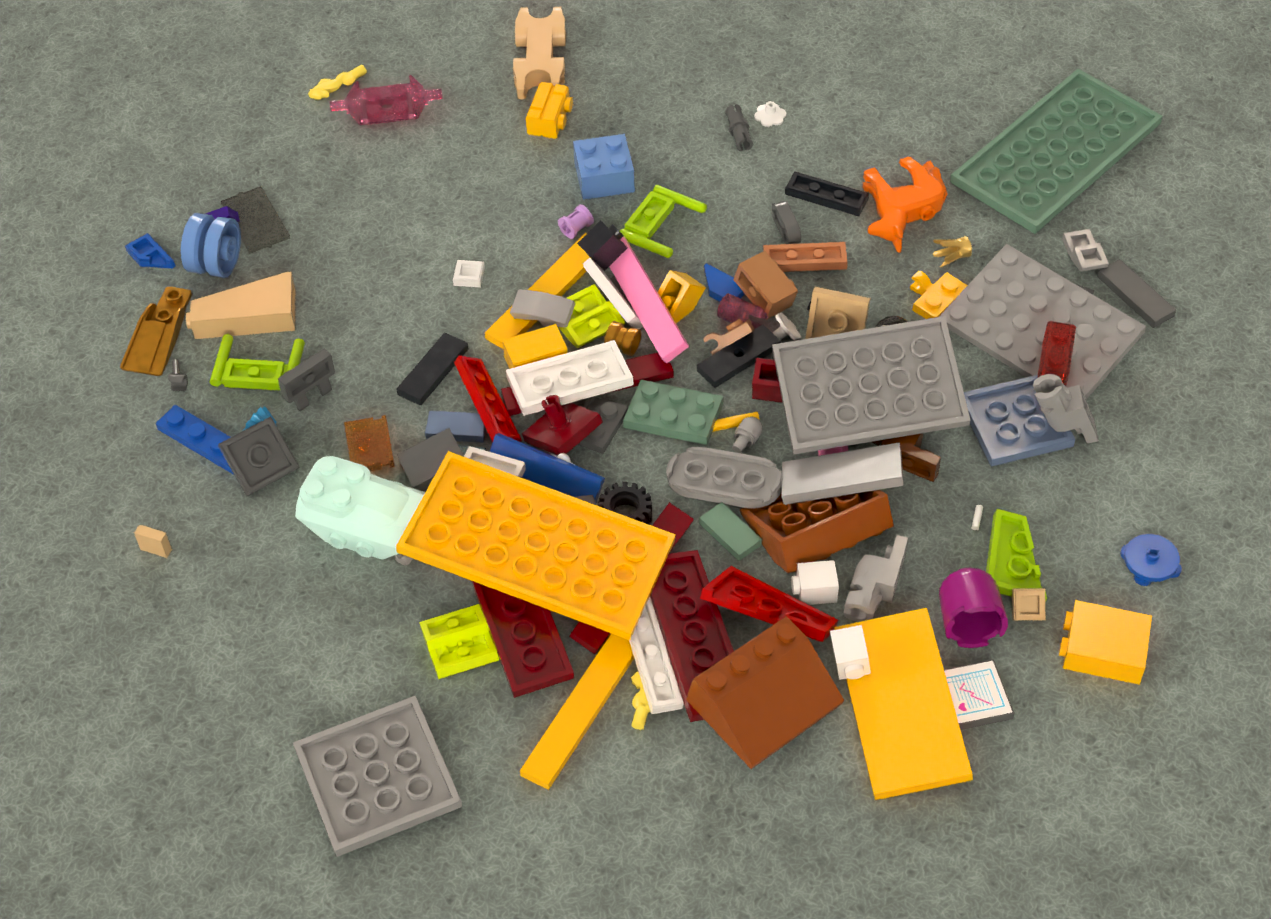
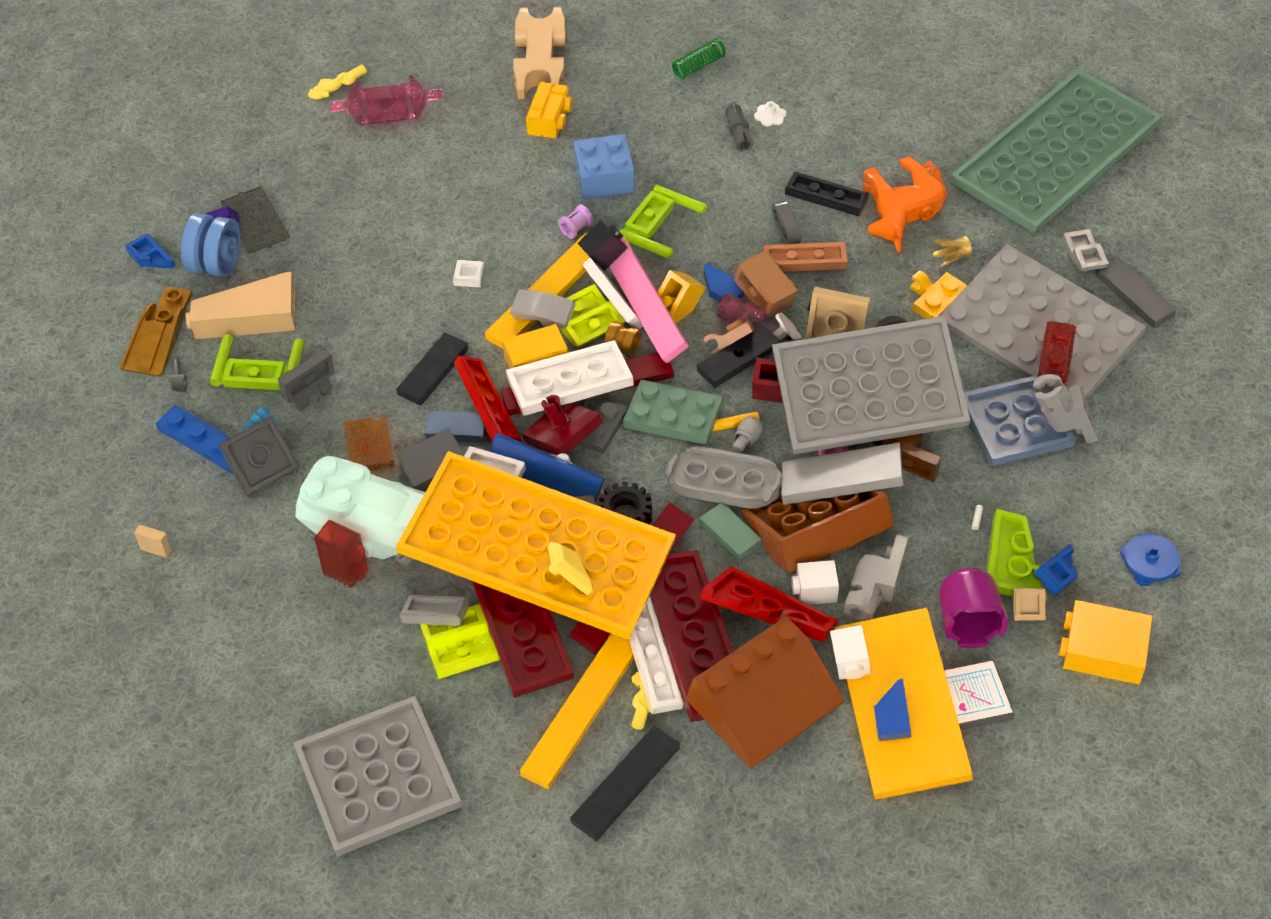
(341, 553): none -> clear red brick
(434, 610): none -> light grey tile
(568, 564): none -> light yellow piece
(625, 783): none -> black tile
(682, 66): none -> green piece
(892, 714): none -> blue tile
(1058, 571): none -> blue tile

